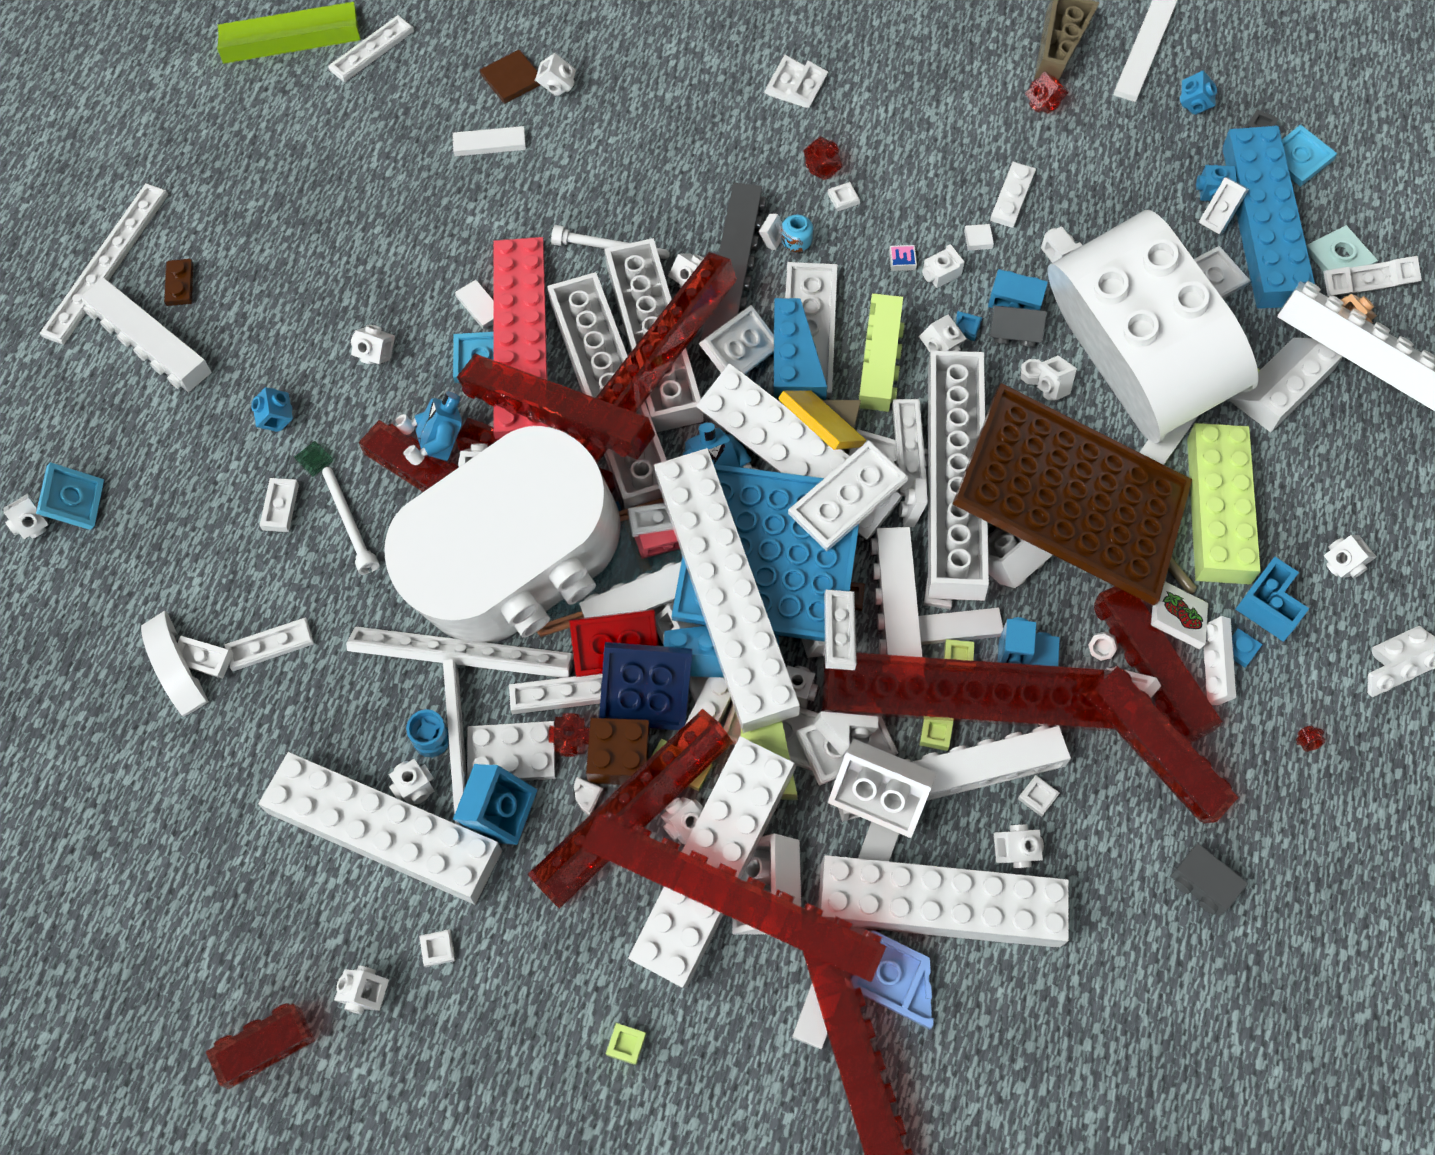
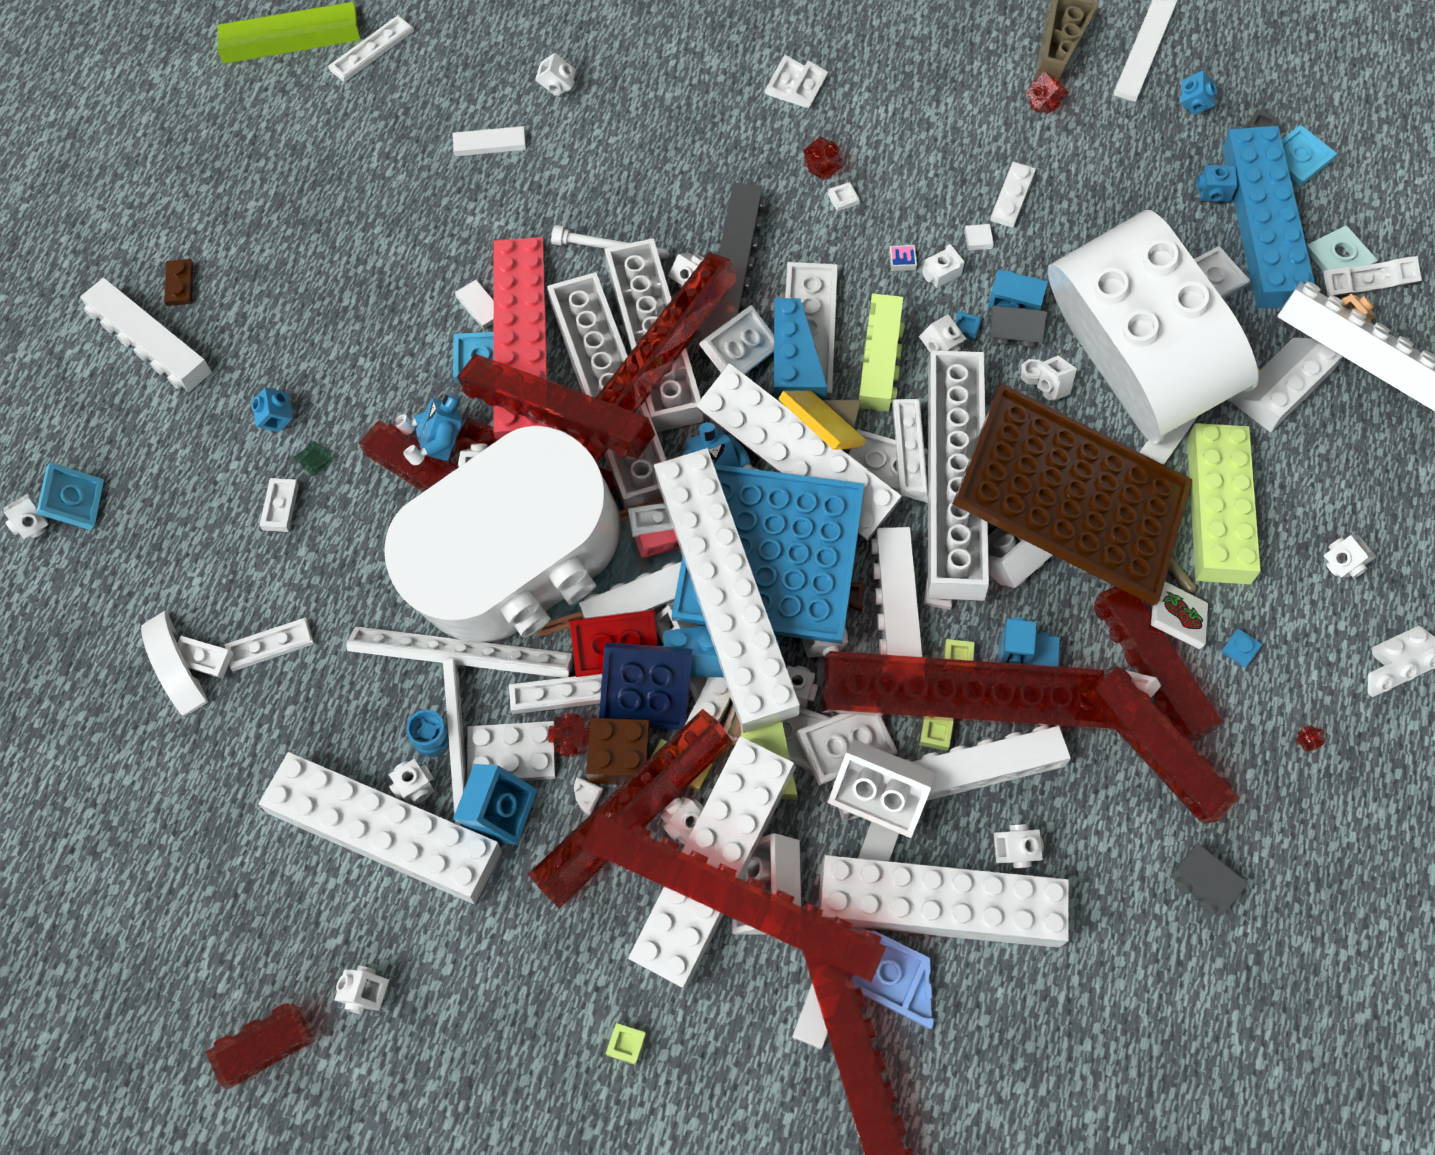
(104, 262): white tile -> none
(364, 558): white piece -> none
(372, 344): white brick -> none
(437, 948): white tile -> none
(510, 76): reddish brown tile -> none
(771, 231): white plate -> none
(797, 233): medium azure head -> none
(838, 726): white slope -> none
(840, 630): white tile -> none
(848, 495): white tile -> none
(914, 503): white plate -> none
(960, 626): white tile -> none
(1038, 795): white tile -> none
(1058, 244): white brick -> none
(1103, 646): white tile -> none
(1219, 661): white plate -> none
(1223, 205): white plate -> none
(1269, 604): dark azure brick -> none

